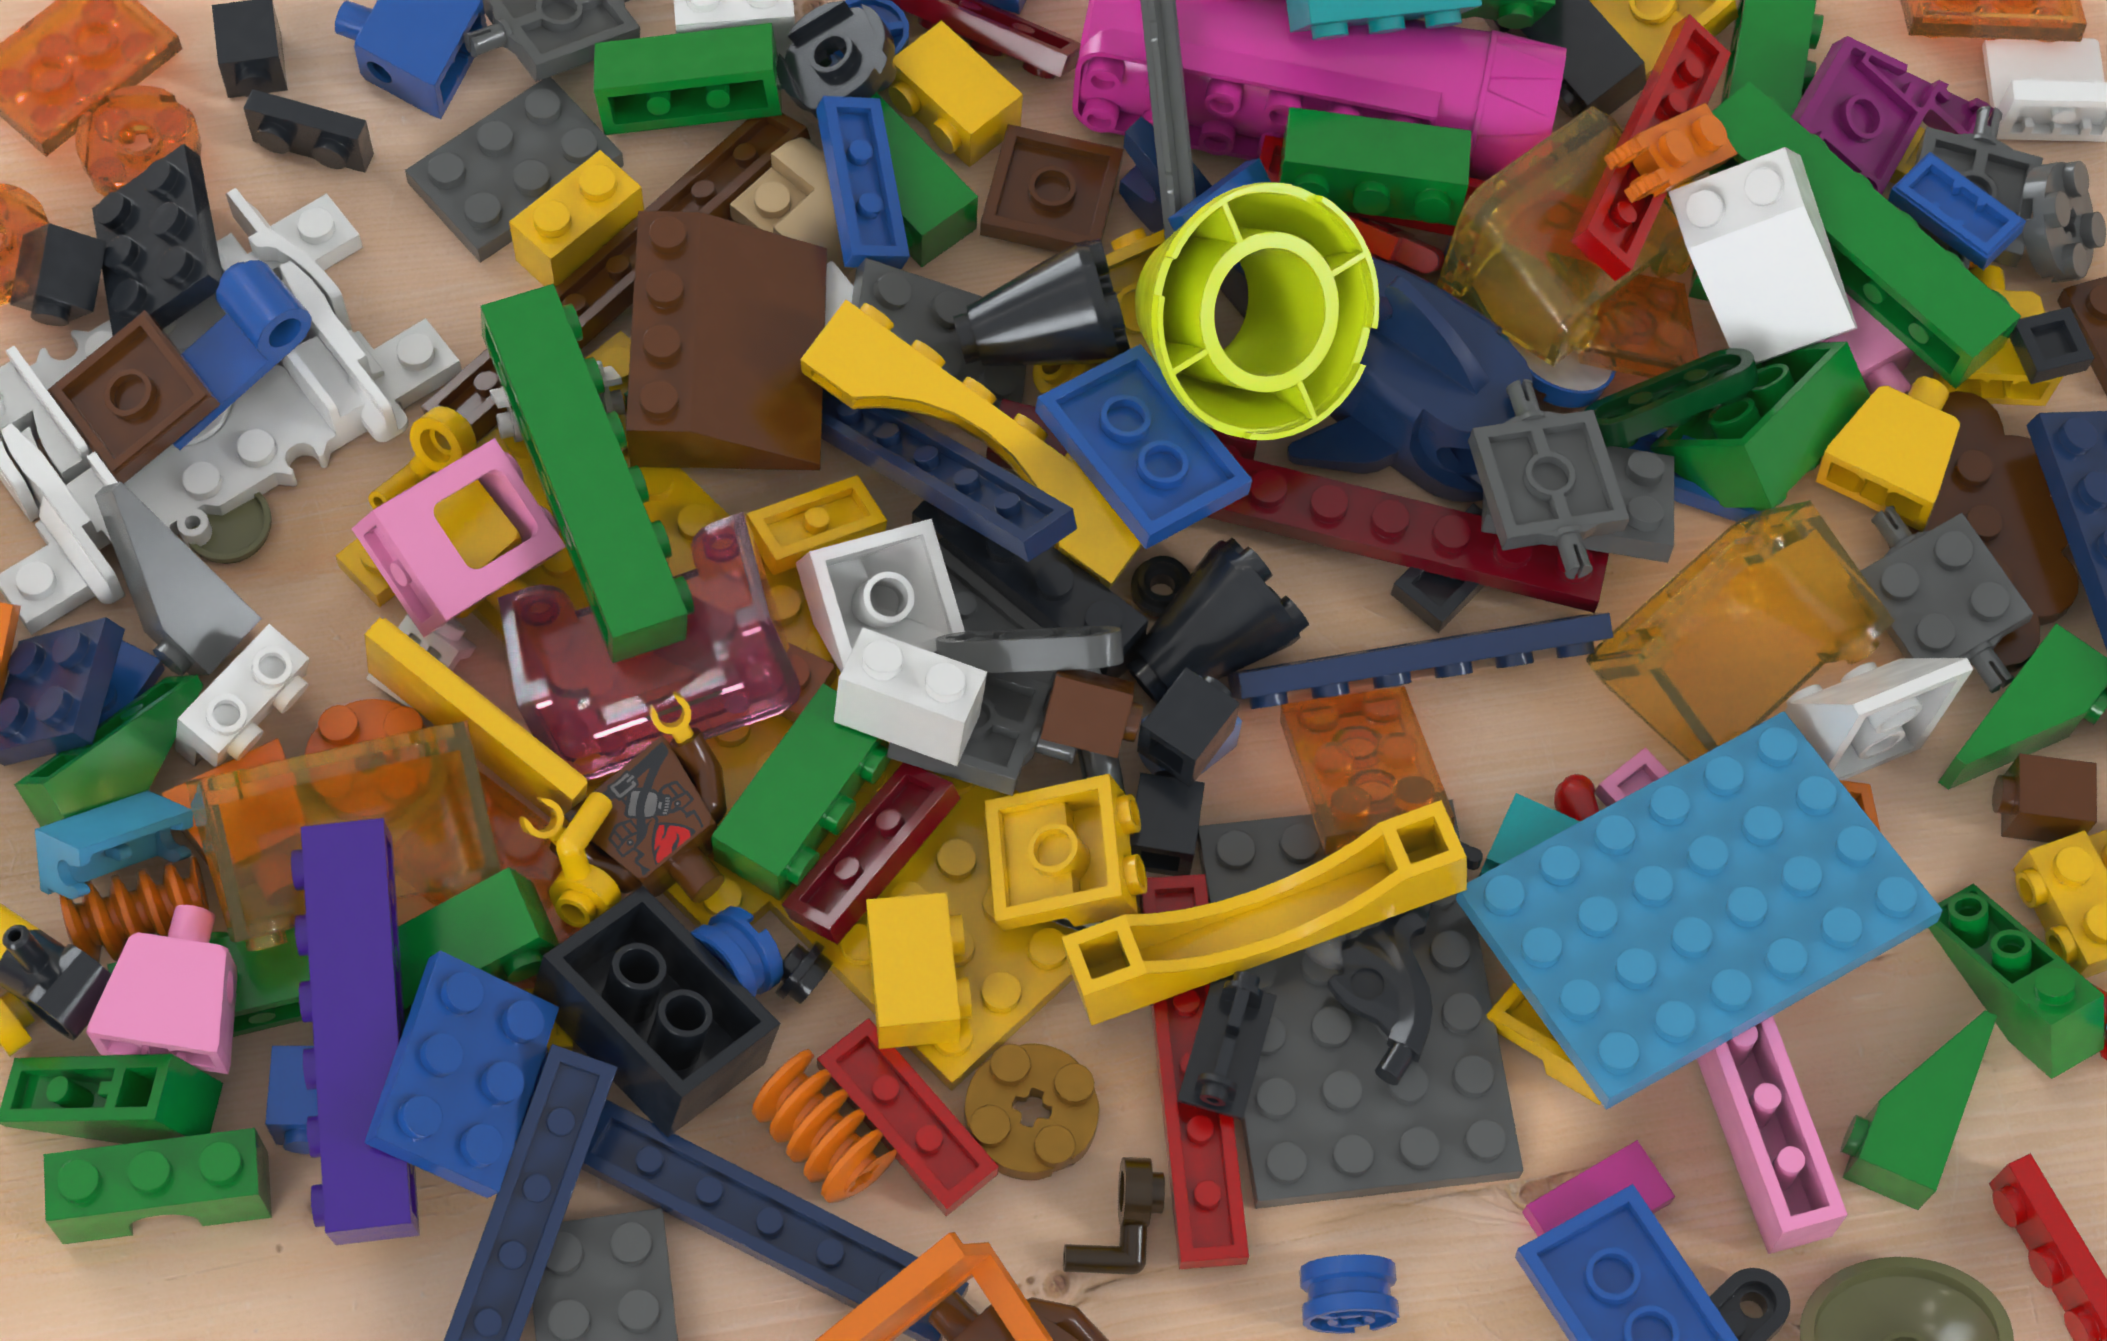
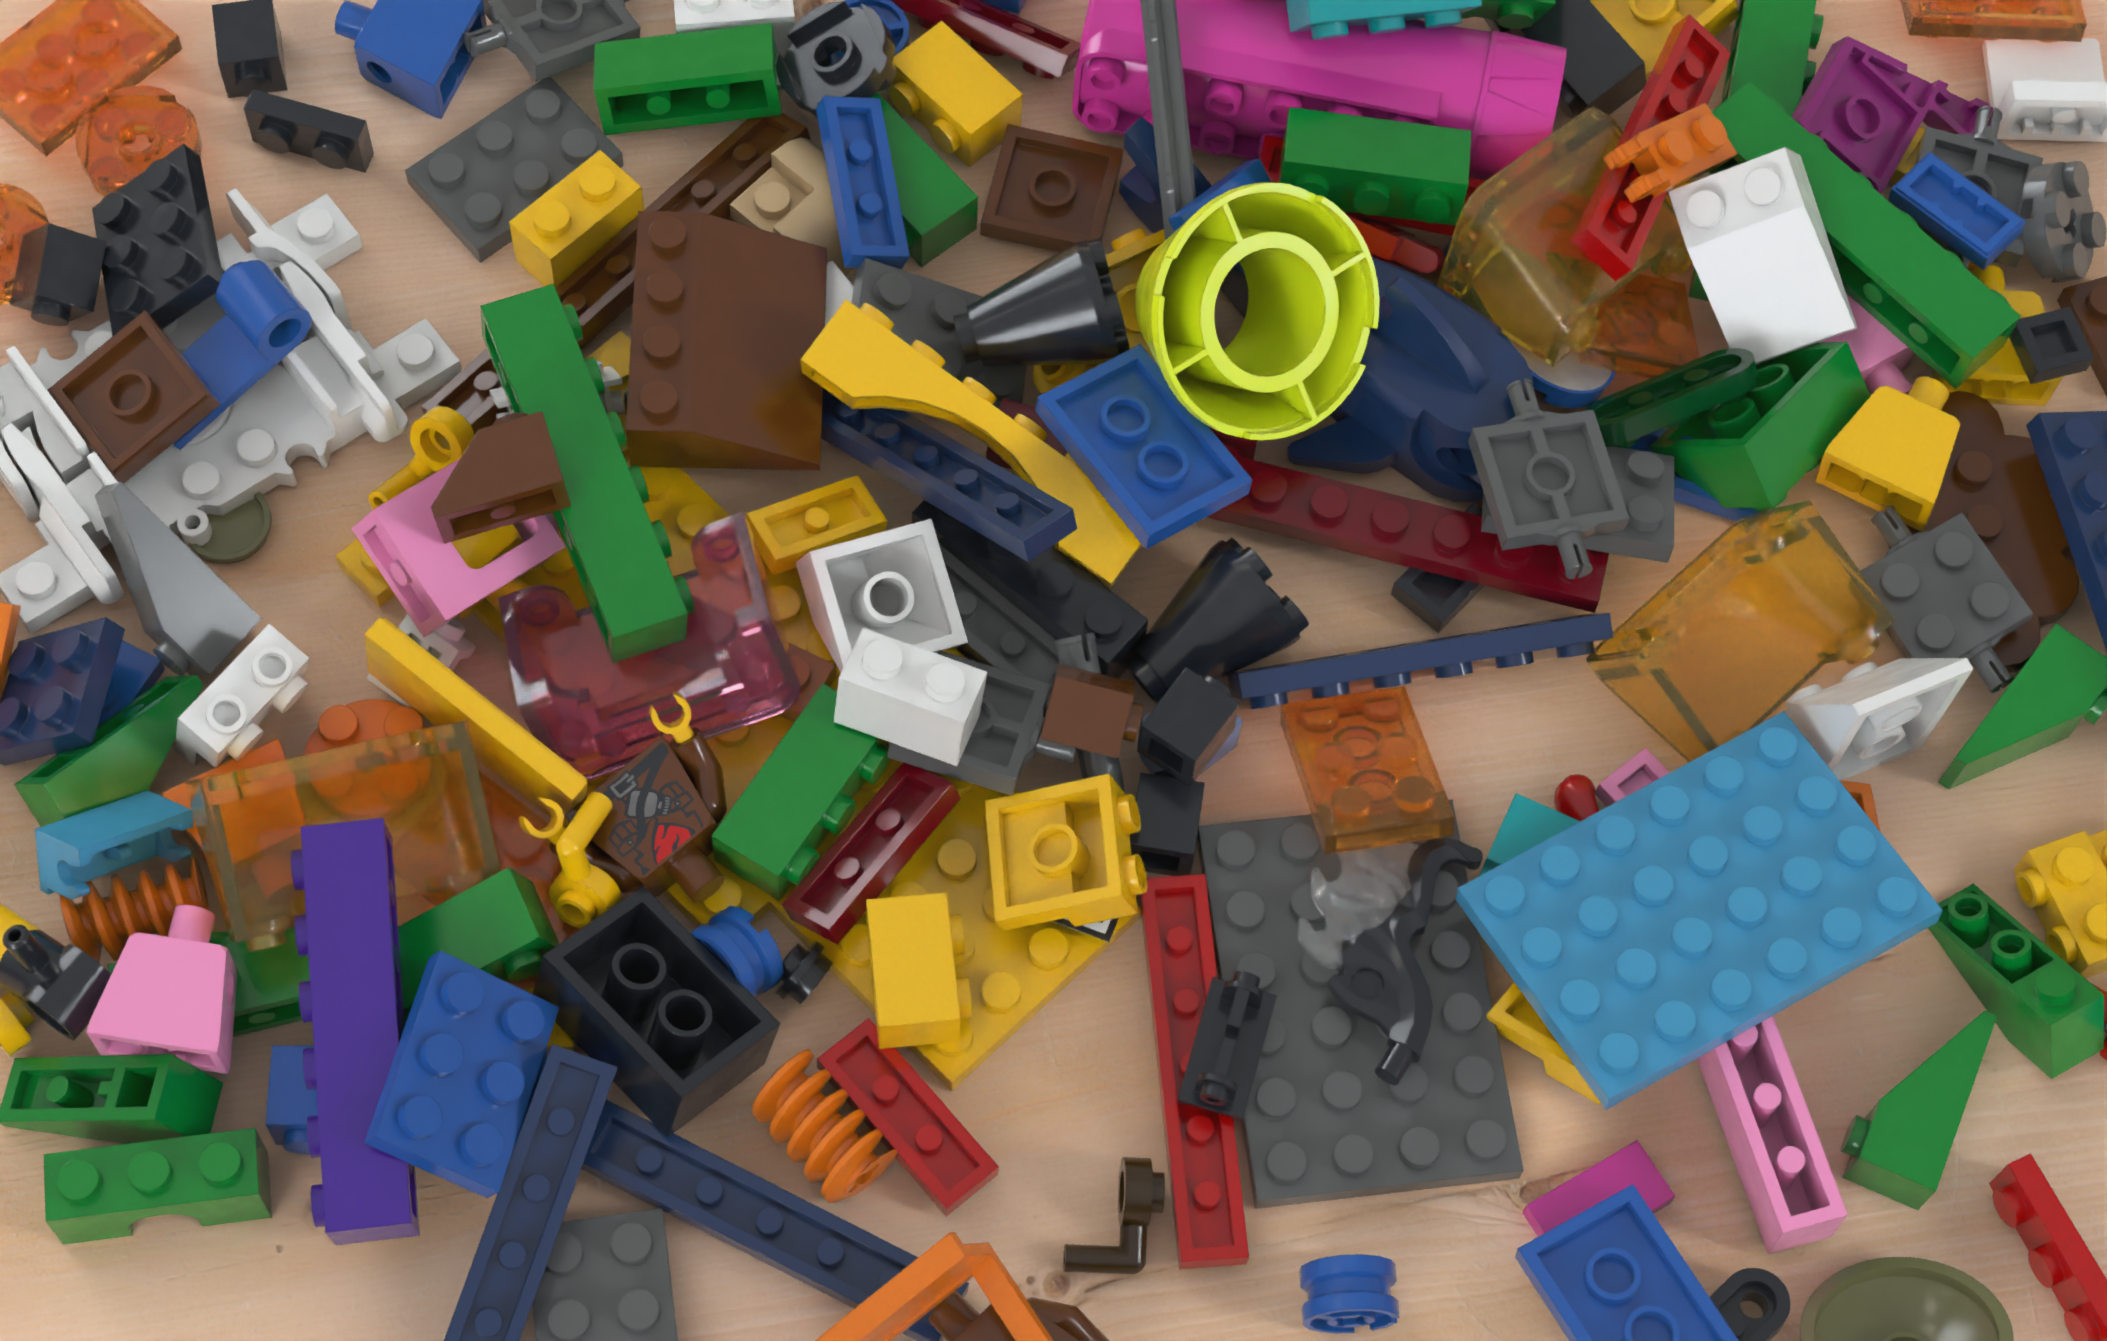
(501, 479): none -> reddish brown slope
(1022, 1073): pearl gold plate -> none
(1035, 648): dark grey beam -> none
(1157, 571): black plate -> none
(1167, 953): yellow arch -> none
(2046, 798): reddish brown brick -> none

